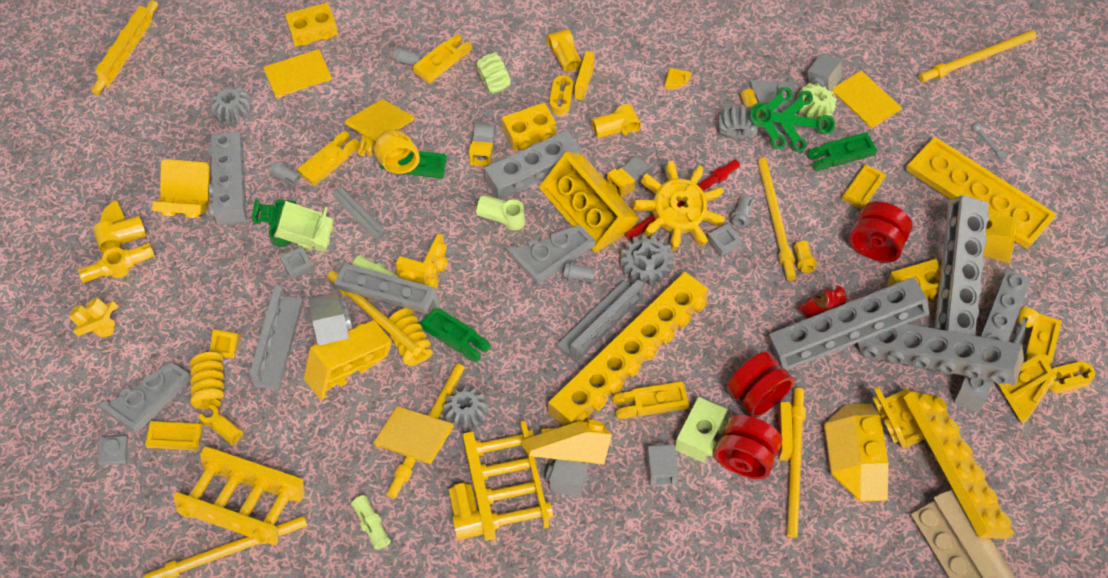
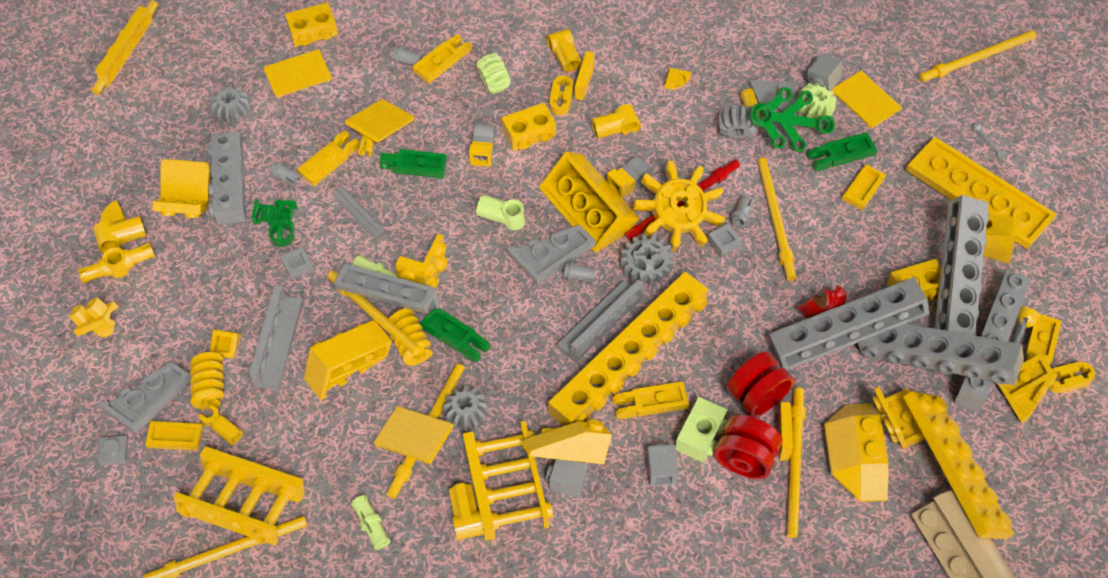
(304, 226): yellowish green piece -> none
(330, 318): light grey brick -> none
(392, 147): yellow helmet -> none
(529, 165): light grey brick -> none
(806, 262): yellow pin -> none
(881, 232): red wheel -> none

